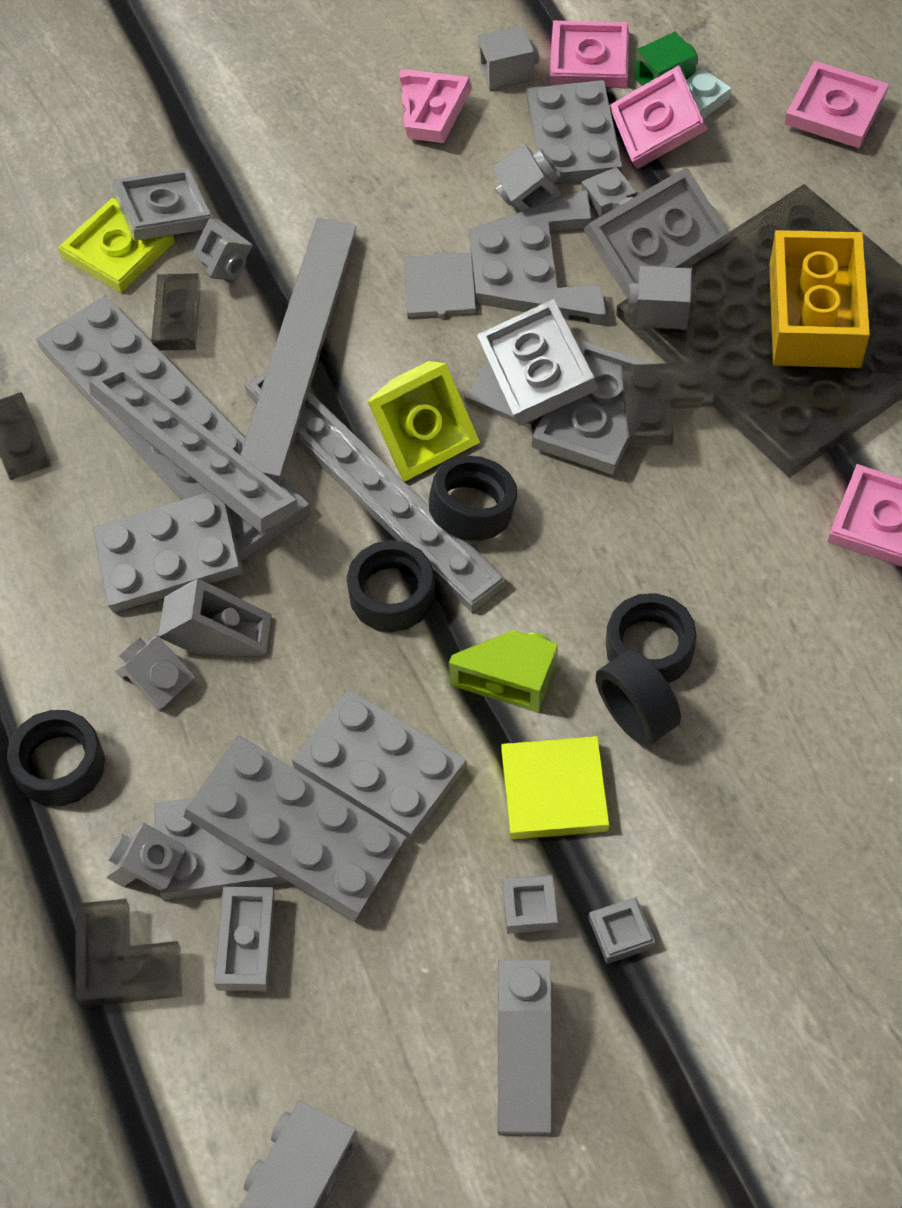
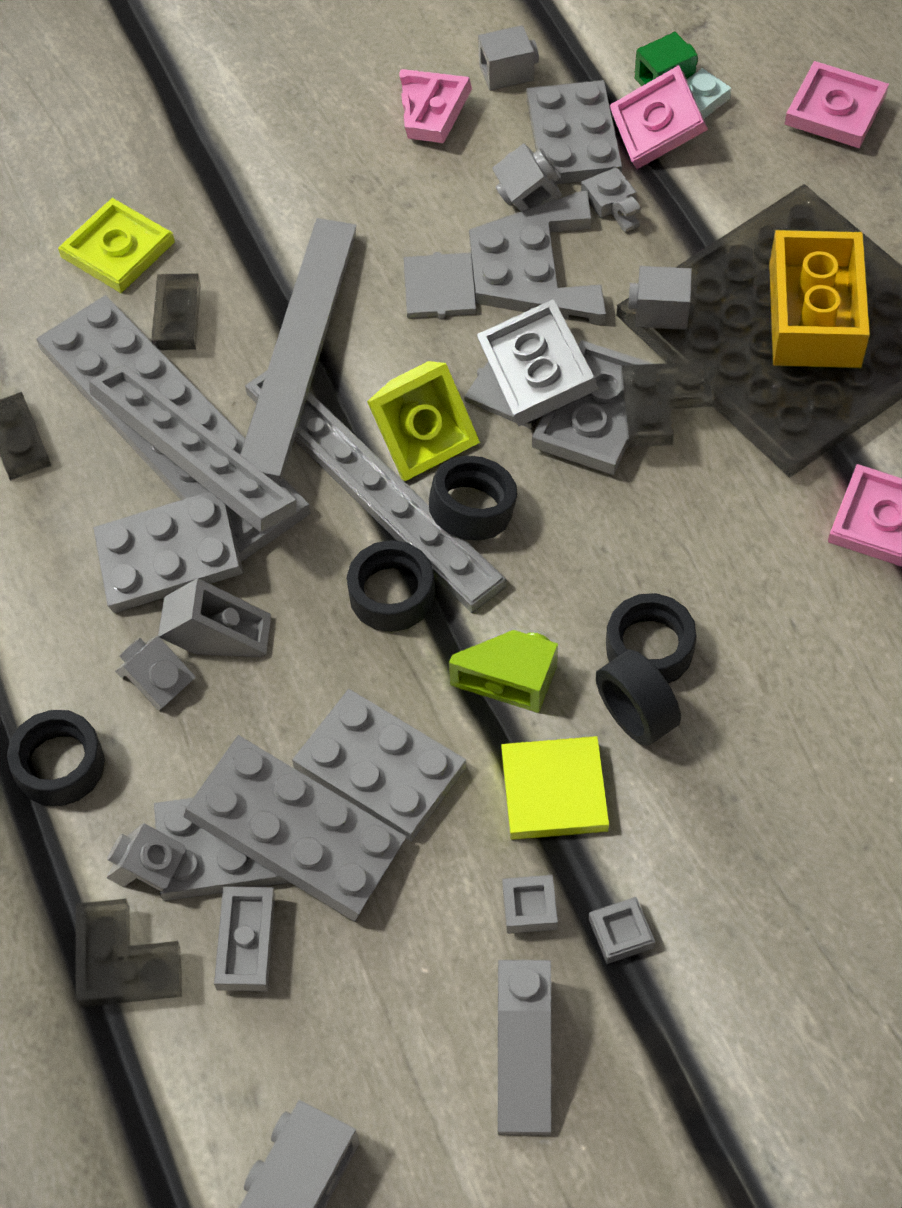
(161, 204): light grey tile -> none
(222, 250): light grey bracket -> none
(589, 52): bright pink tile -> none
(656, 228): light grey plate -> none

